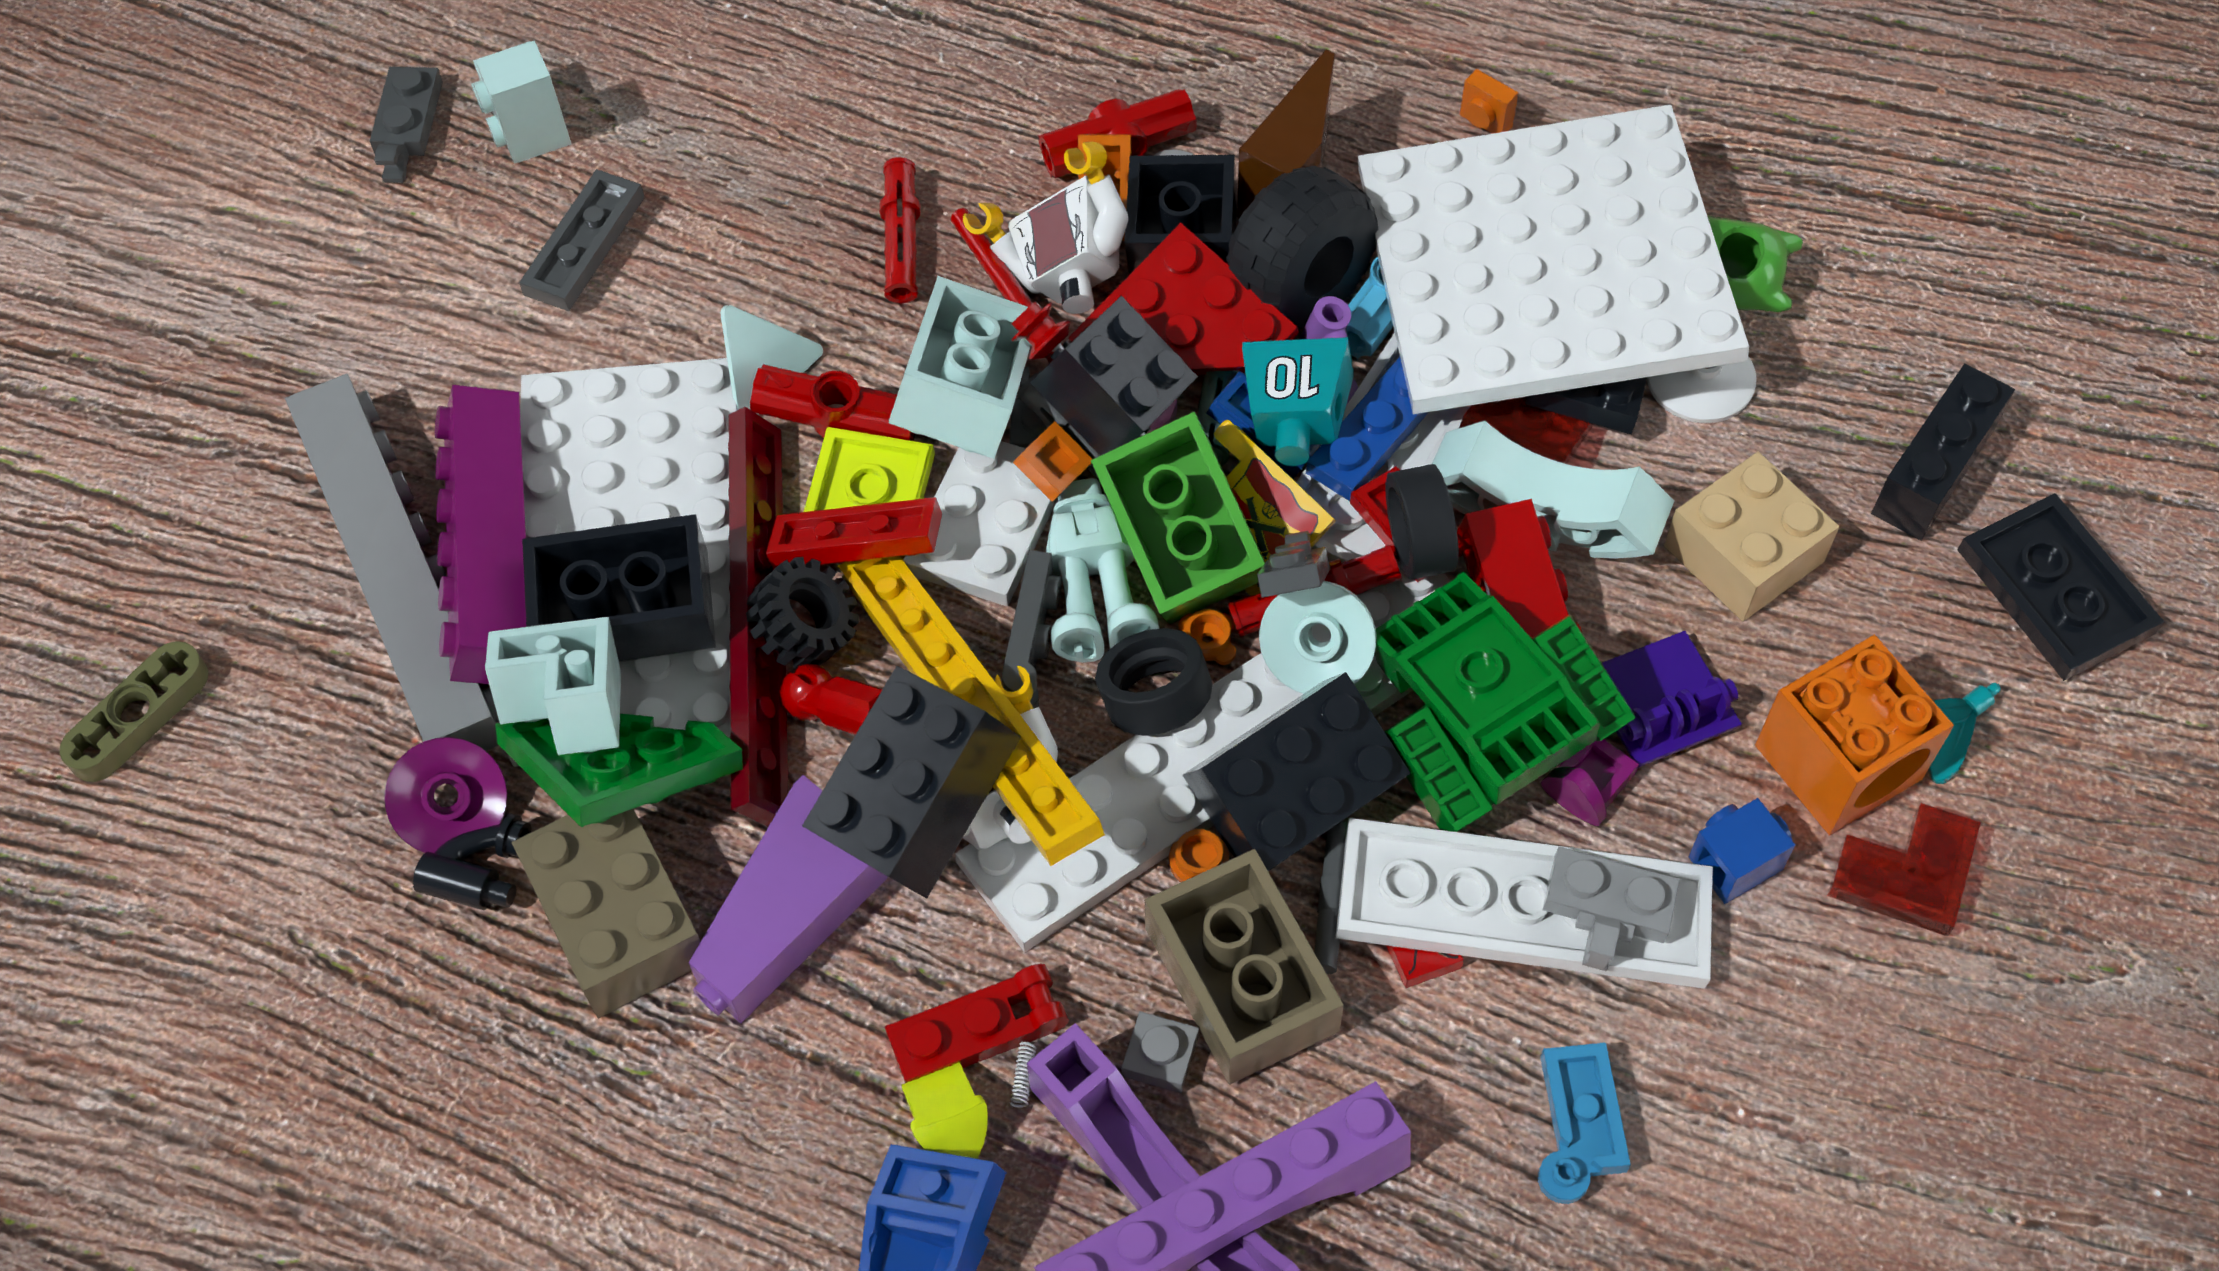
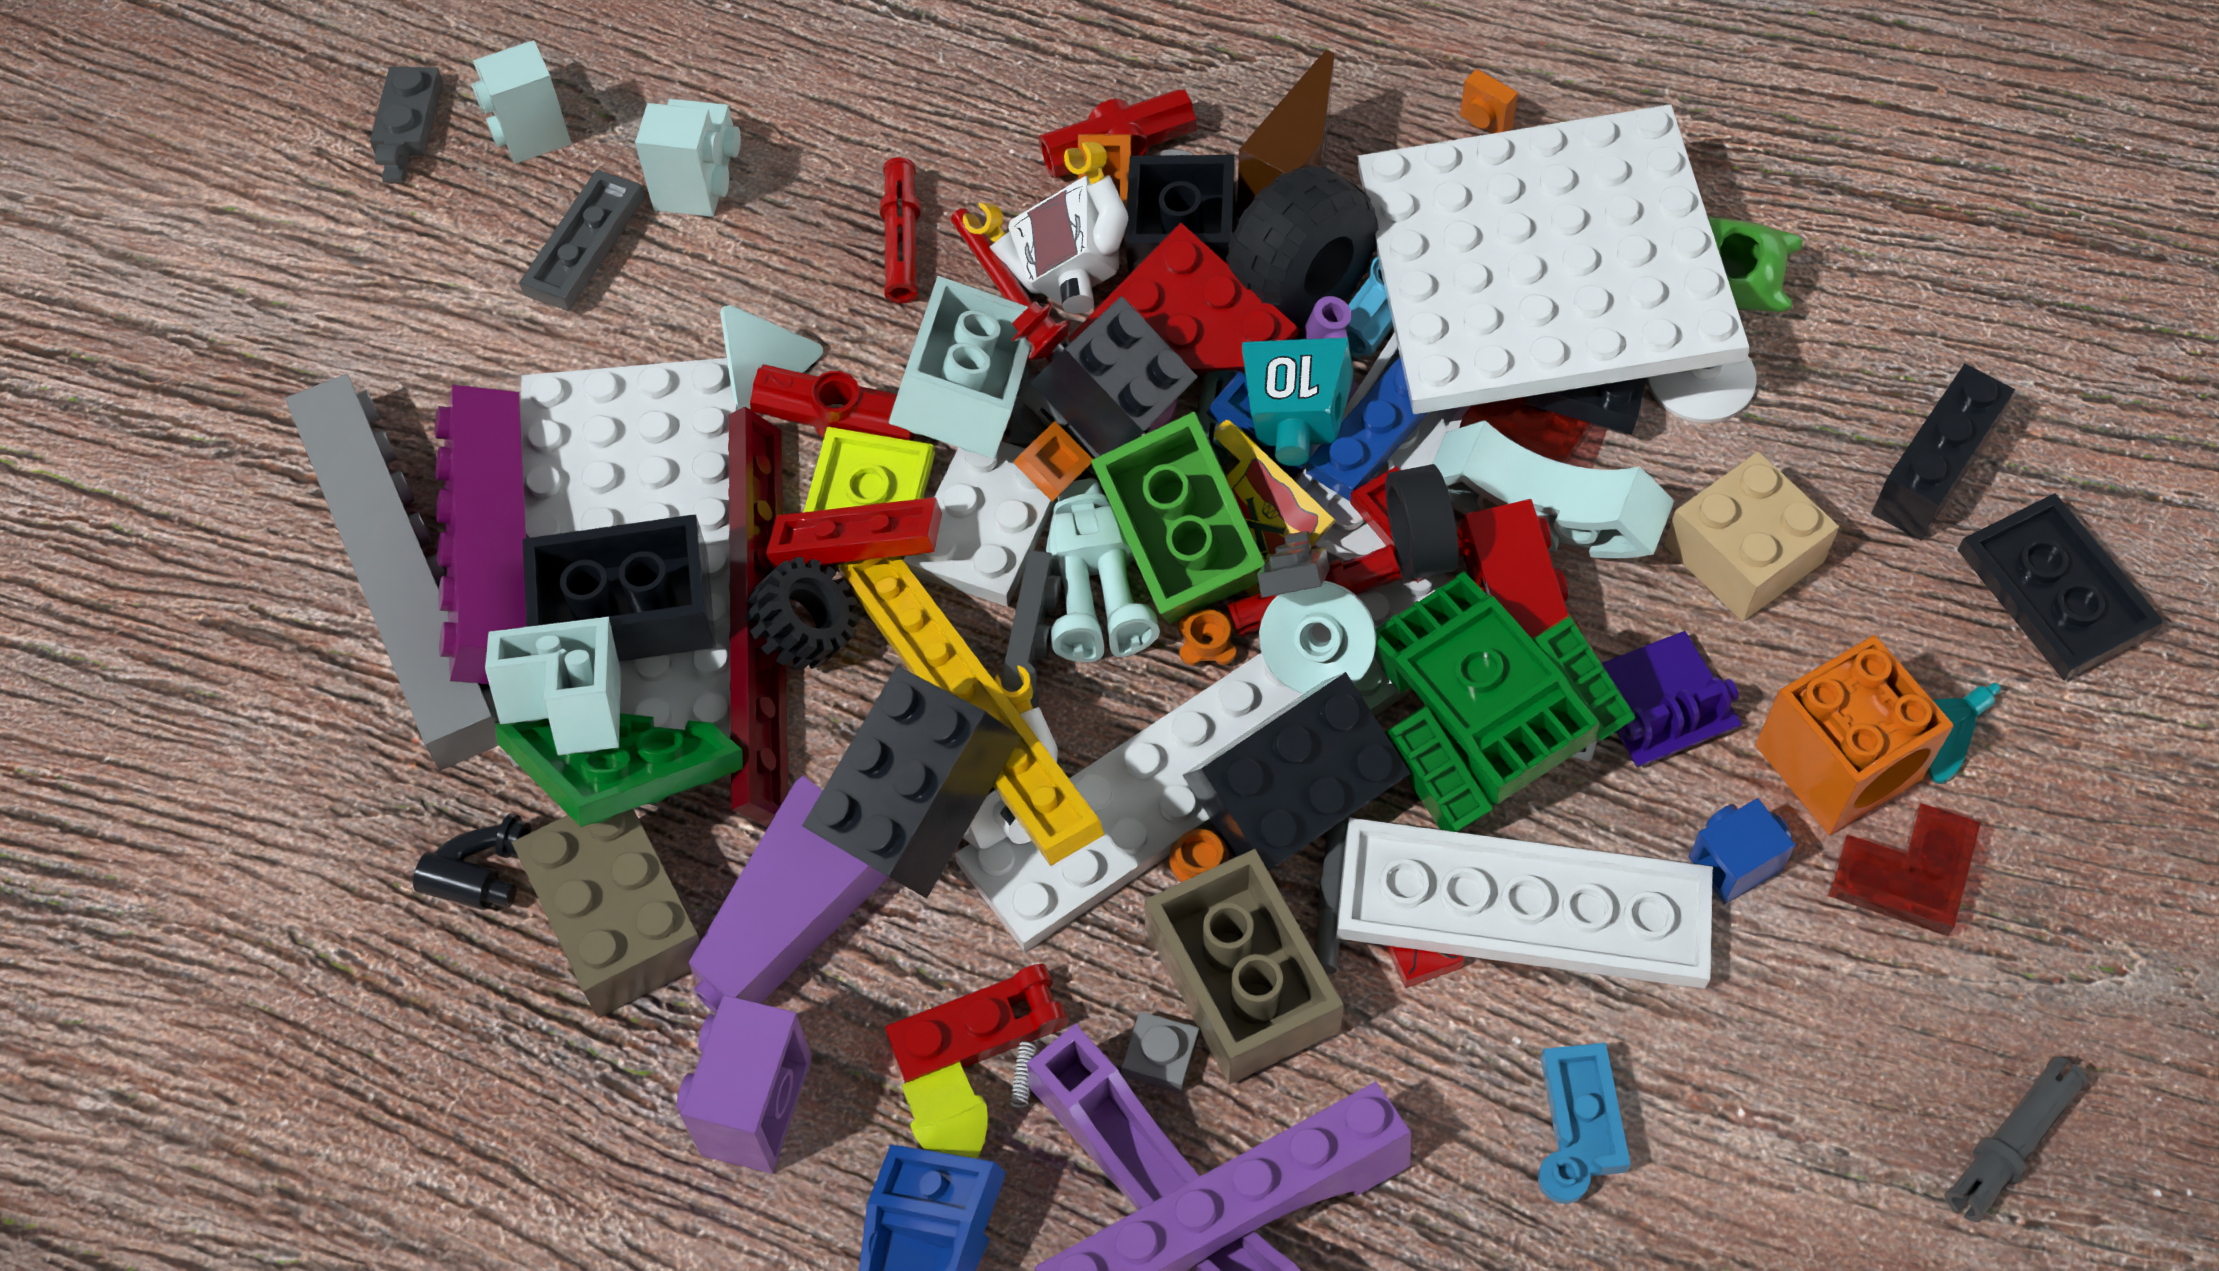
(135, 734): olive beam -> none
(437, 762): magenta dish -> none
(687, 154): none -> light aqua brick
(745, 1083): none -> medium lavender brick
(837, 701): red piece -> none
(1163, 707): black tyre -> none
(1590, 780): magenta tile -> none
(1609, 902): light grey hinge -> none
(2002, 1156): none -> dark grey pin

